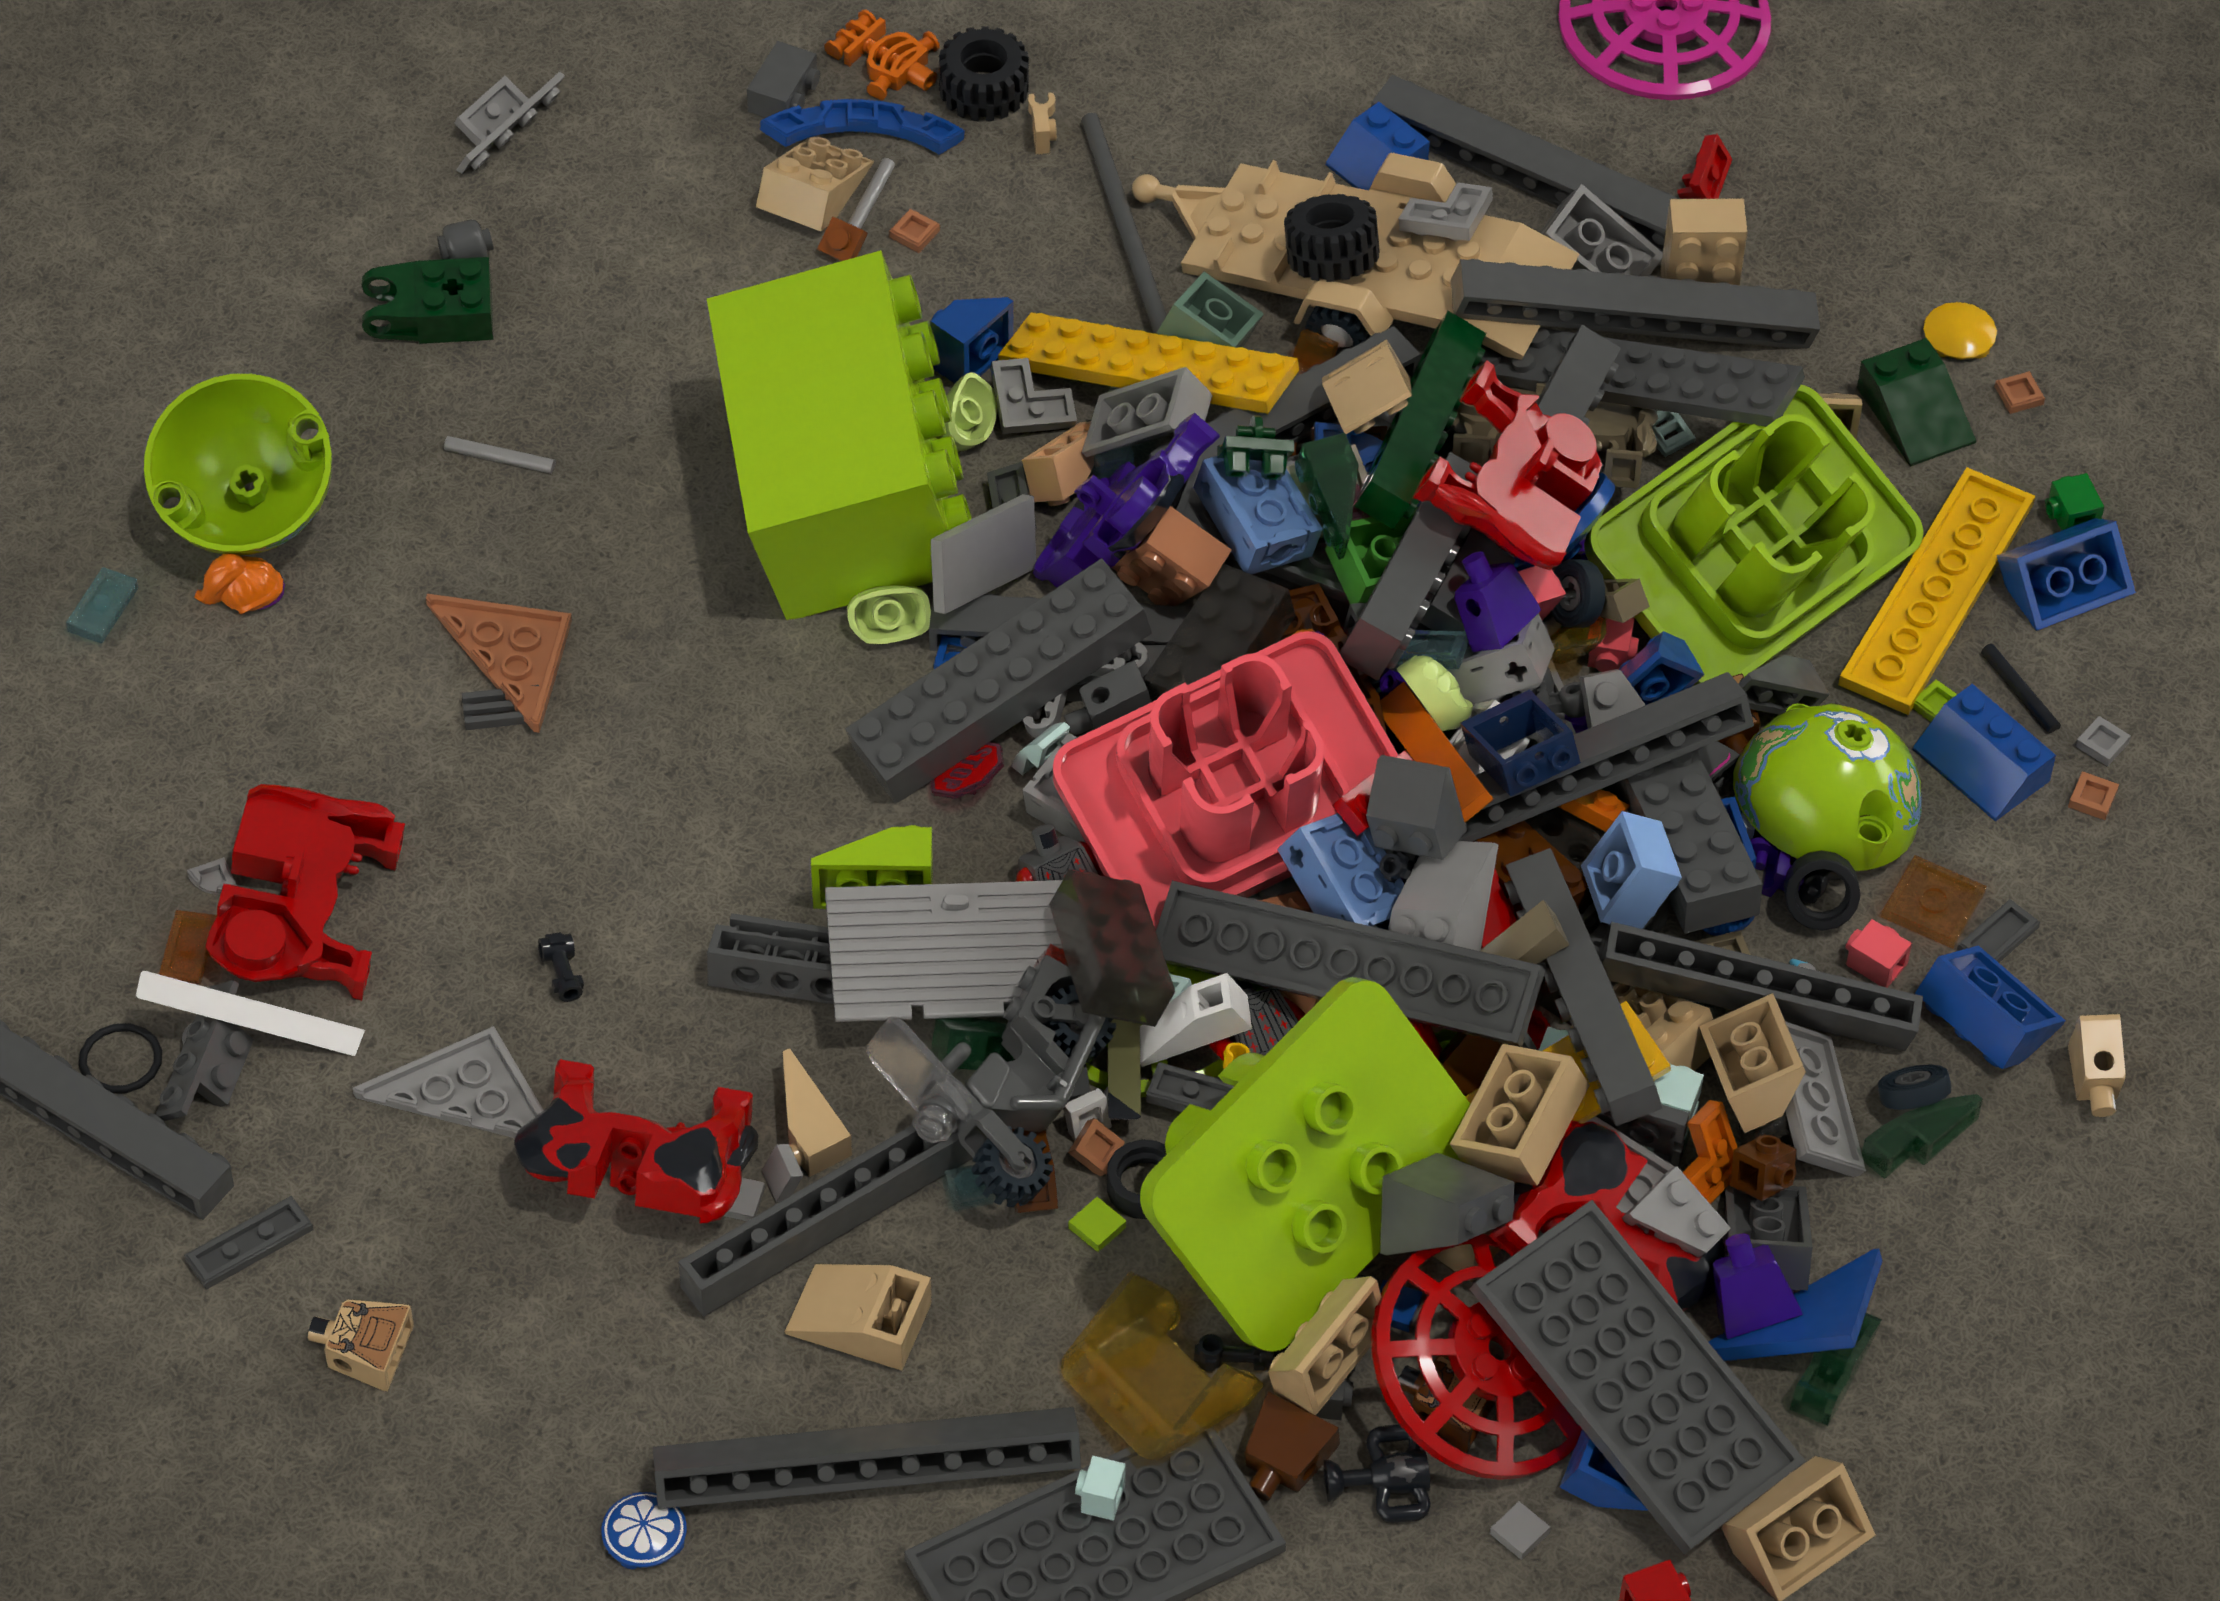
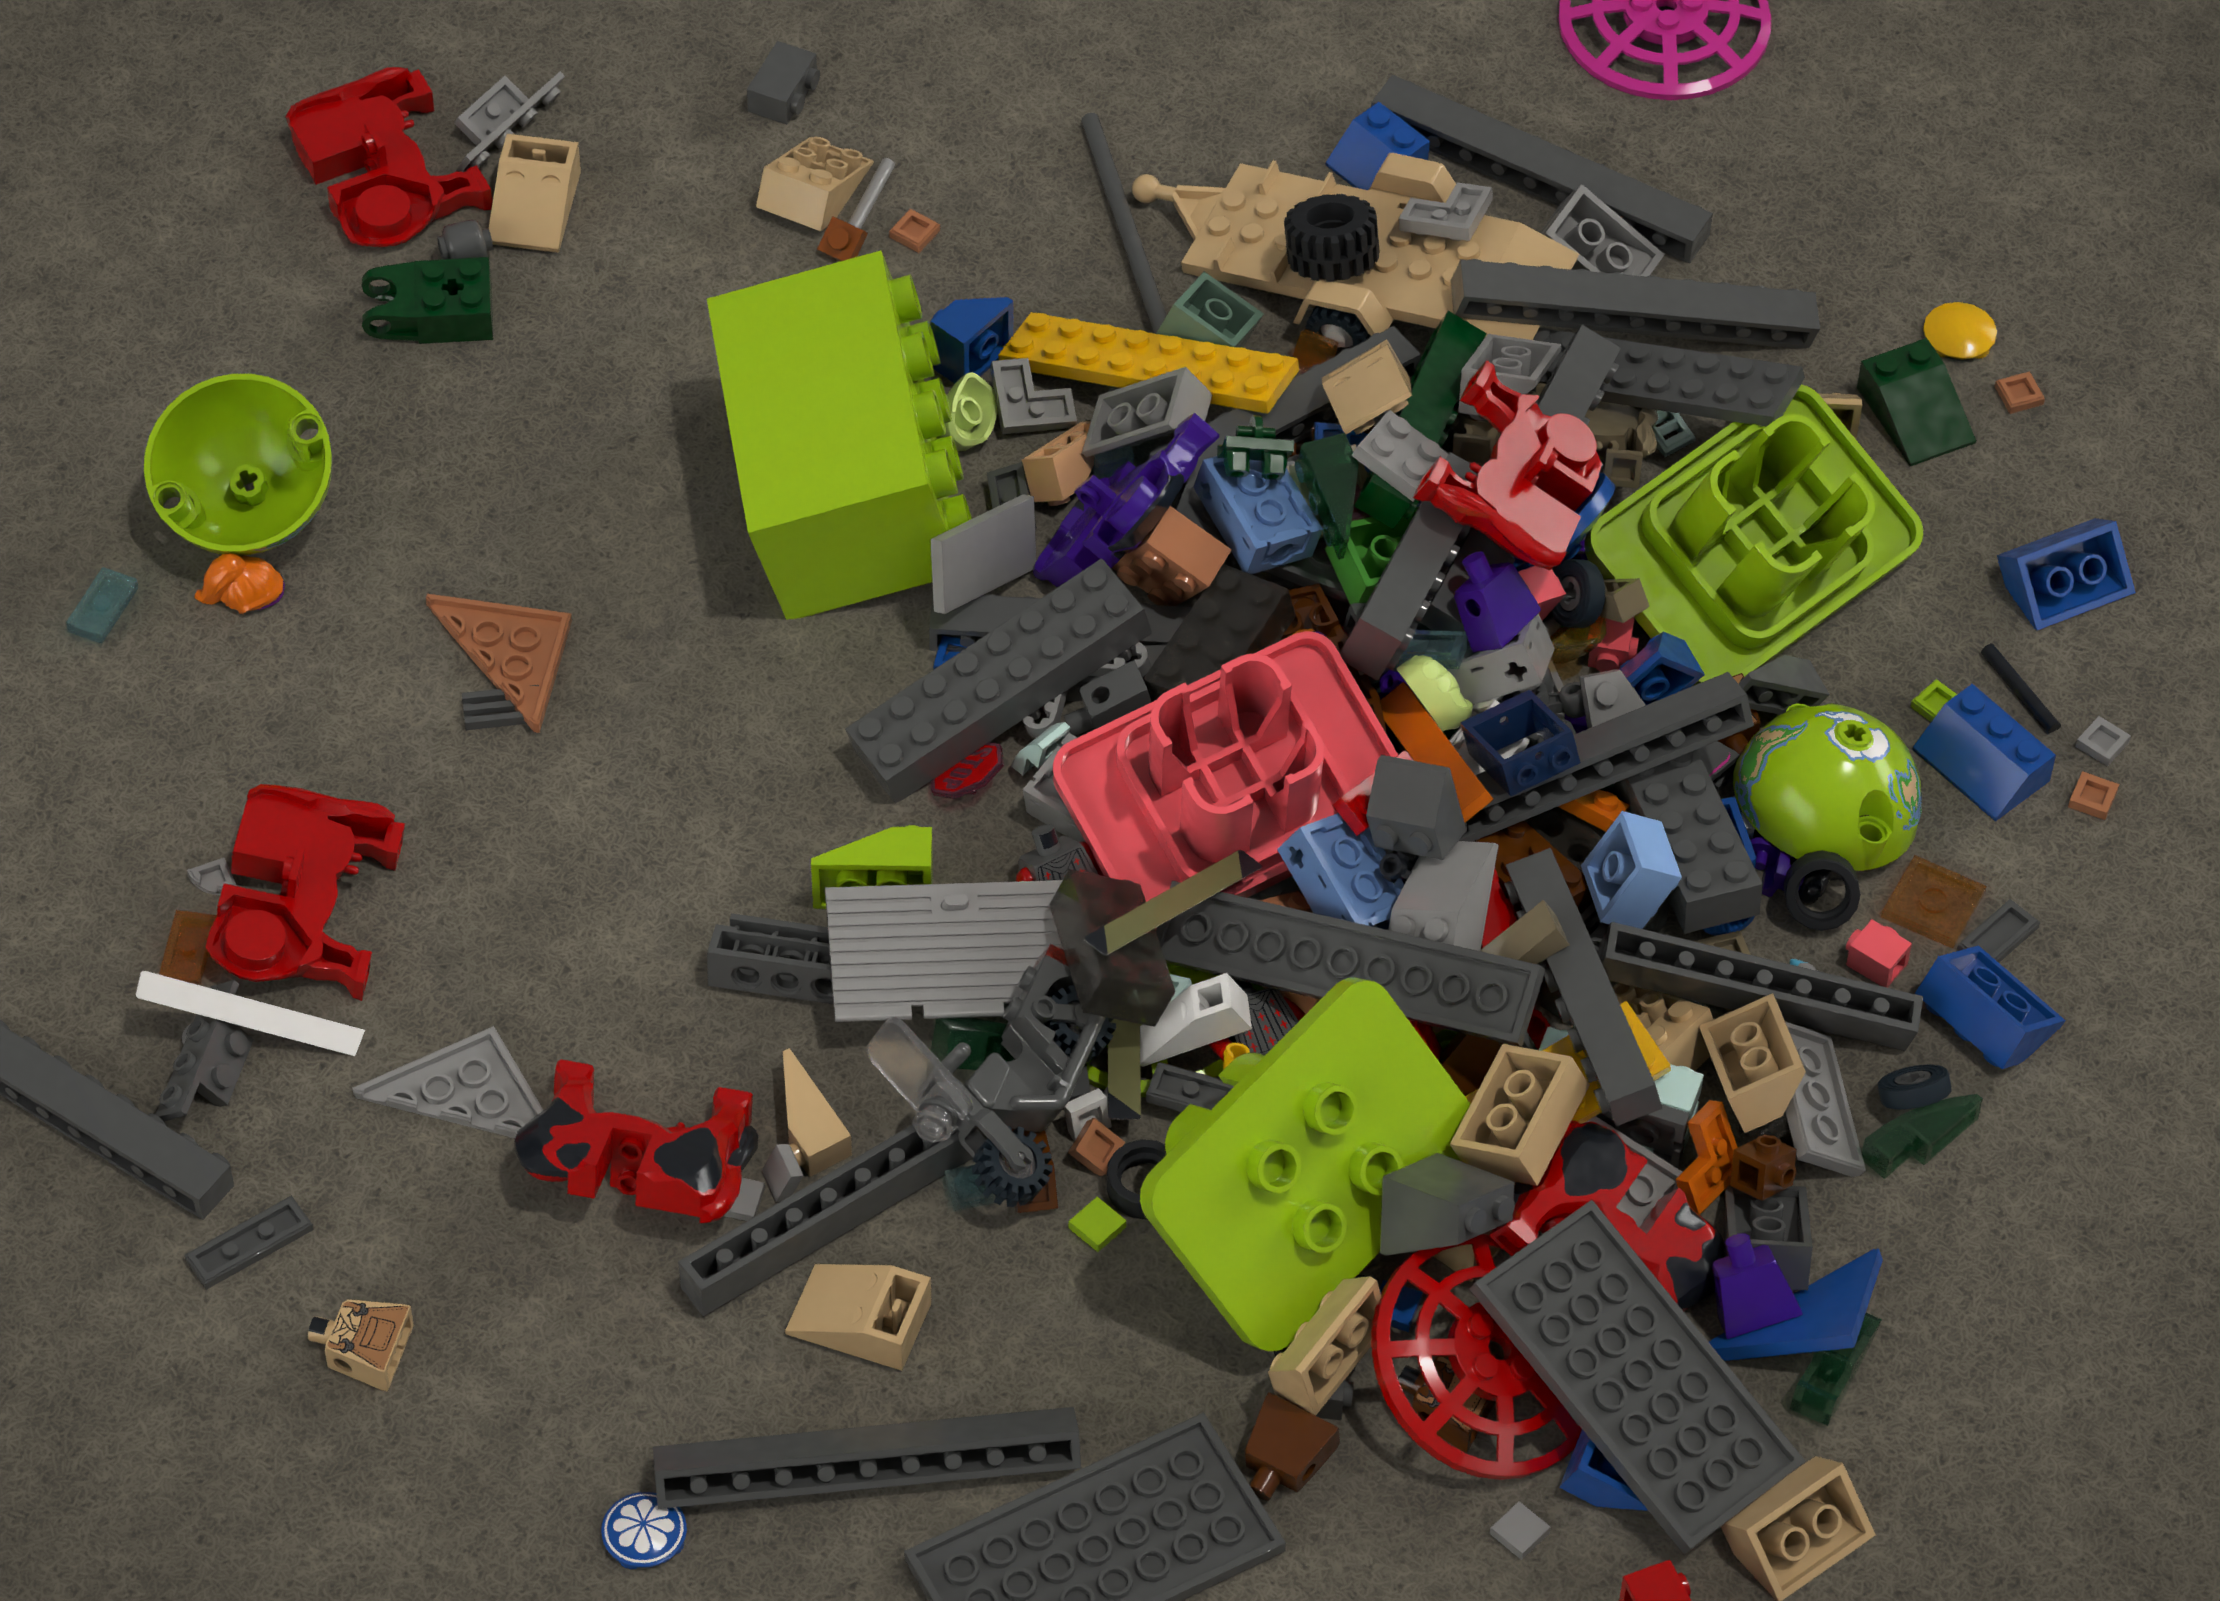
(124, 1027): black piece -> none
(365, 128): none -> red animal
(499, 454): light grey bar -> none
(534, 192): none -> tan slope
(558, 949): black bar -> none
(862, 116): blue tile -> none
(889, 614): yellowish green piece -> none
(895, 51): orange piece -> none
(983, 93): black tyre -> none
(1043, 128): tan plate -> none
(1101, 1487): light aqua plate -> none
(1144, 1379): clear yellow windscreen -> none
(1172, 902): none -> olive sticker
(1211, 1353): black bar -> none
(1388, 1474): black piece -> none
(1398, 453): none -> light grey plate
(1516, 361): none -> light grey slope
(1679, 1214): light grey wing -> none
(1705, 240): tan brick -> none
(1710, 171): red plate -> none
(1936, 591): yellow plate -> none
(2073, 501): green brick -> none
(2098, 1061): tan torso -> none

